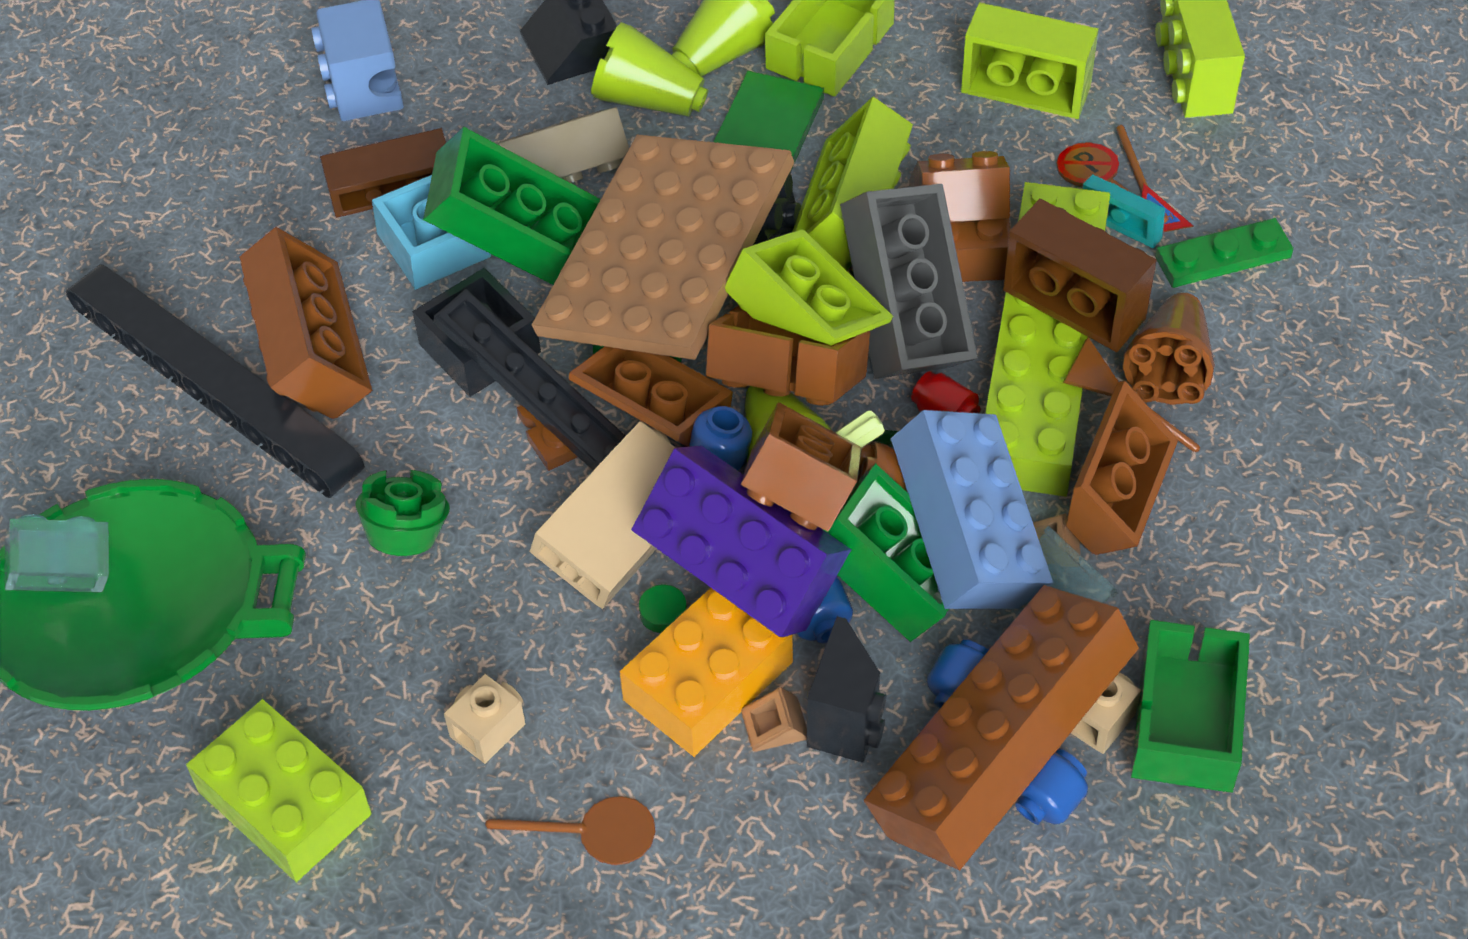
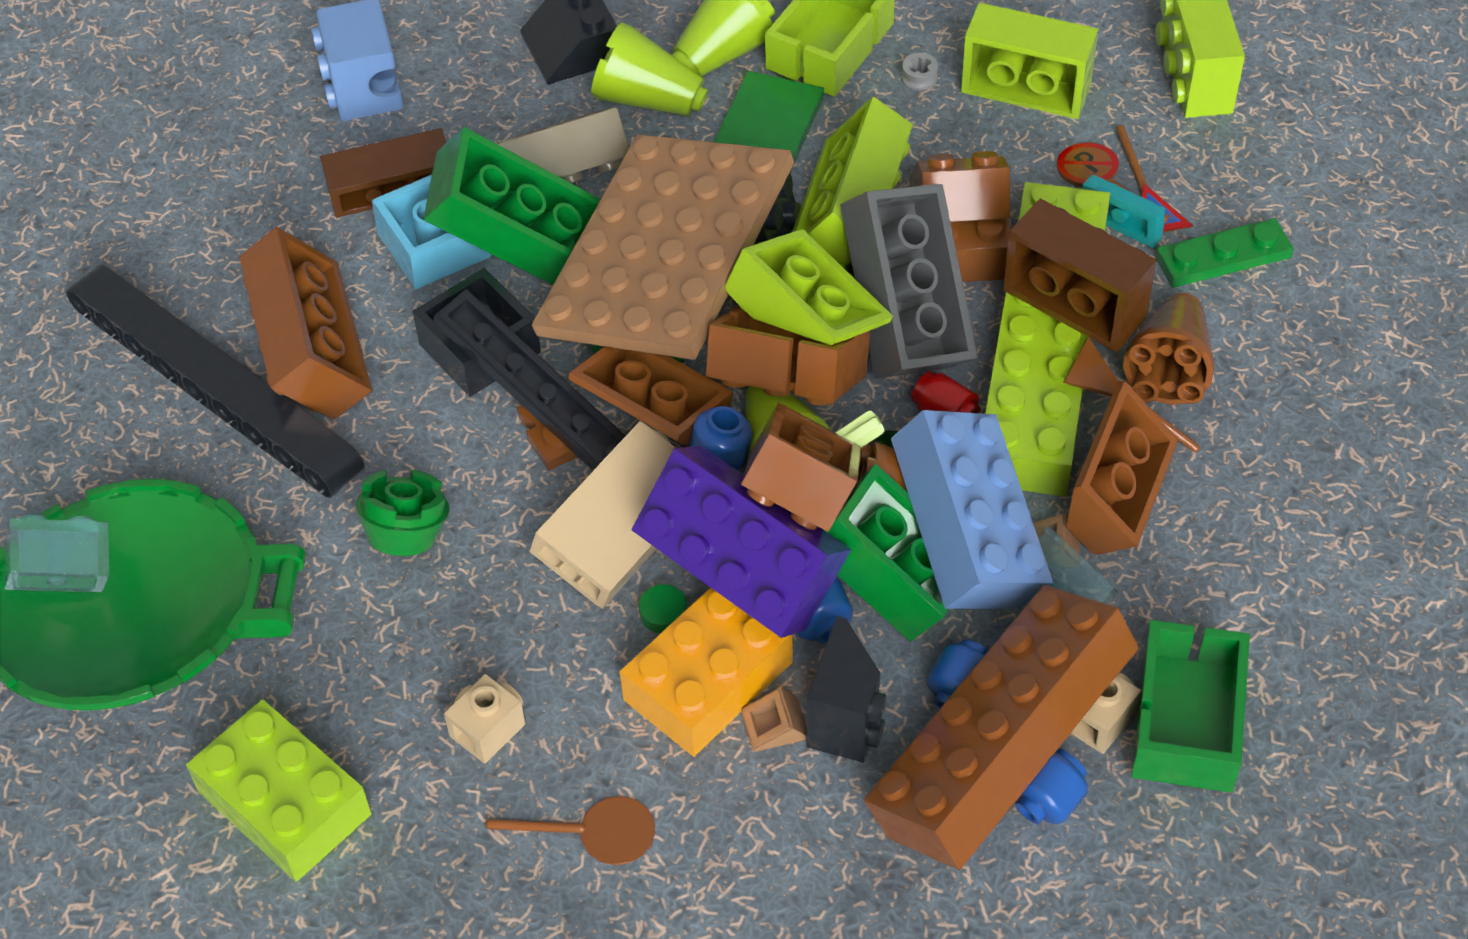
(918, 80): none -> light grey bush

